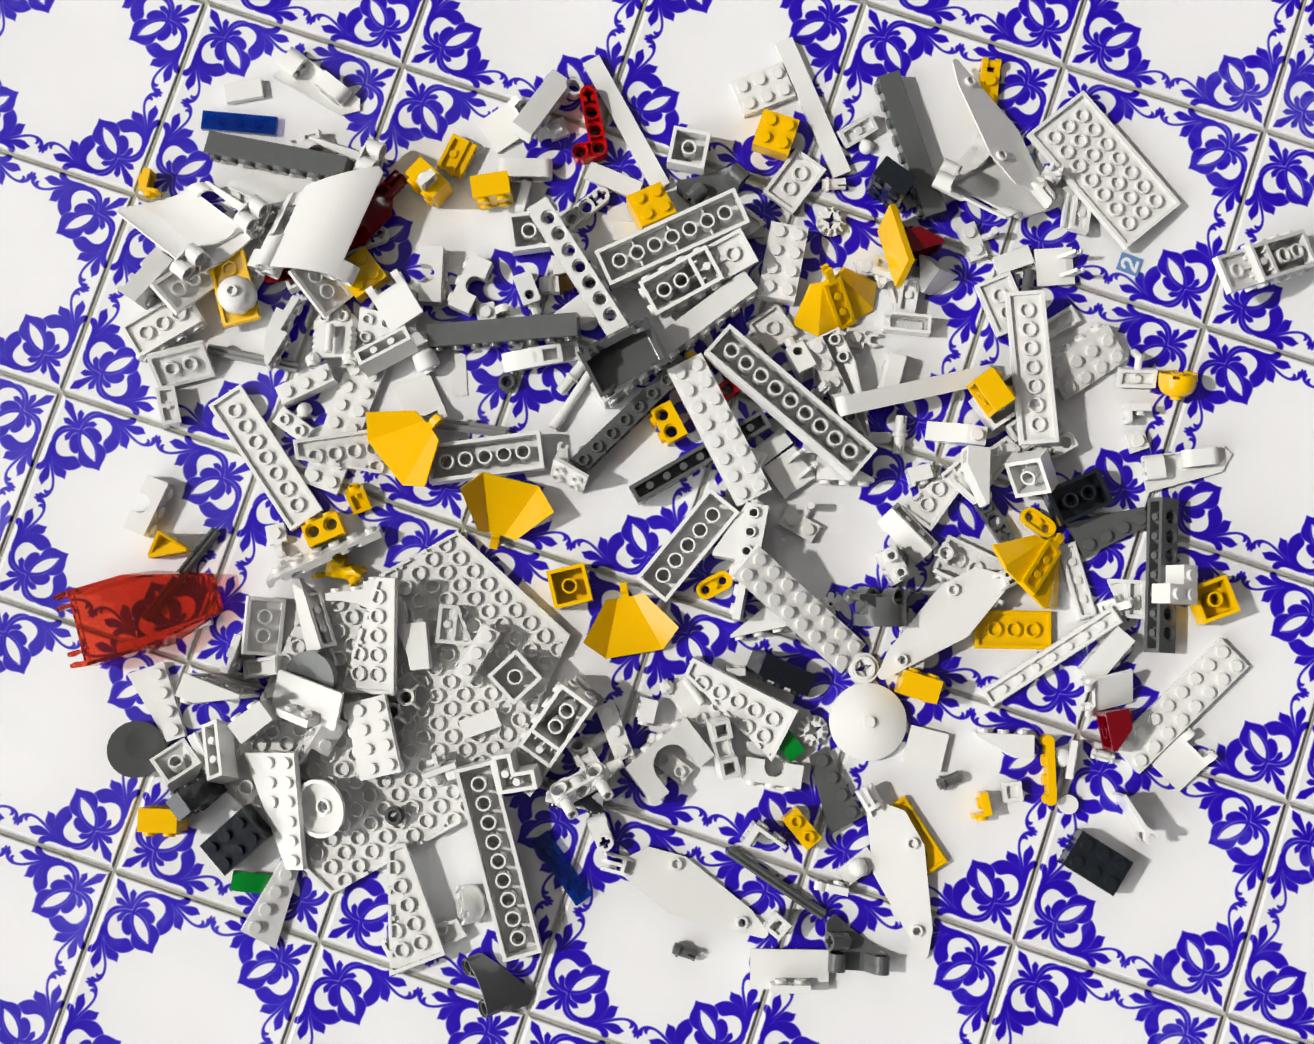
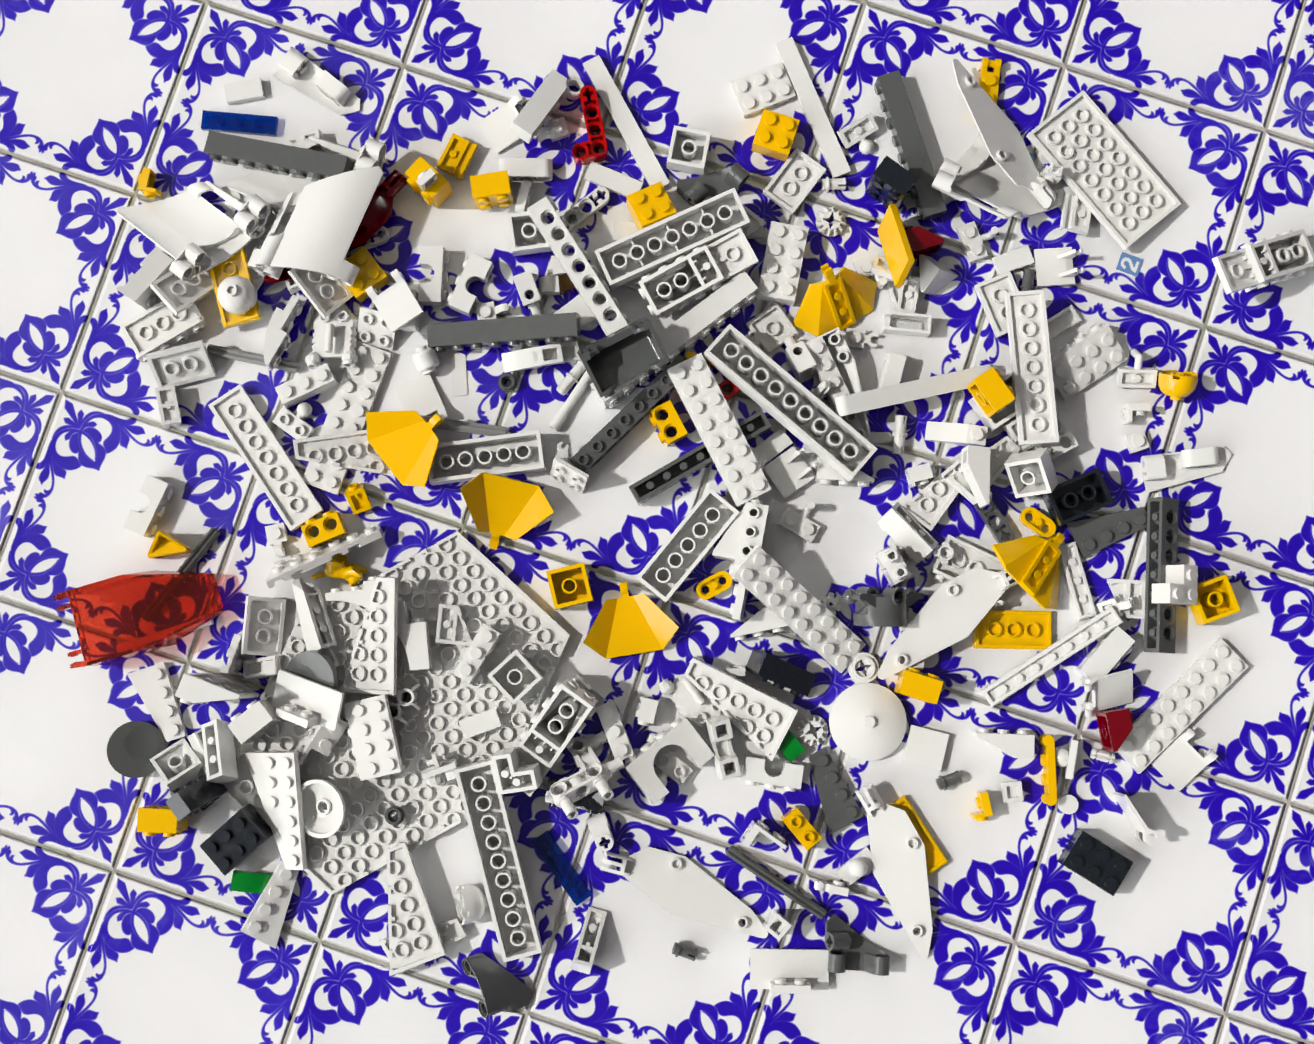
(386, 351): white brick -> none
(588, 940): none -> white slope

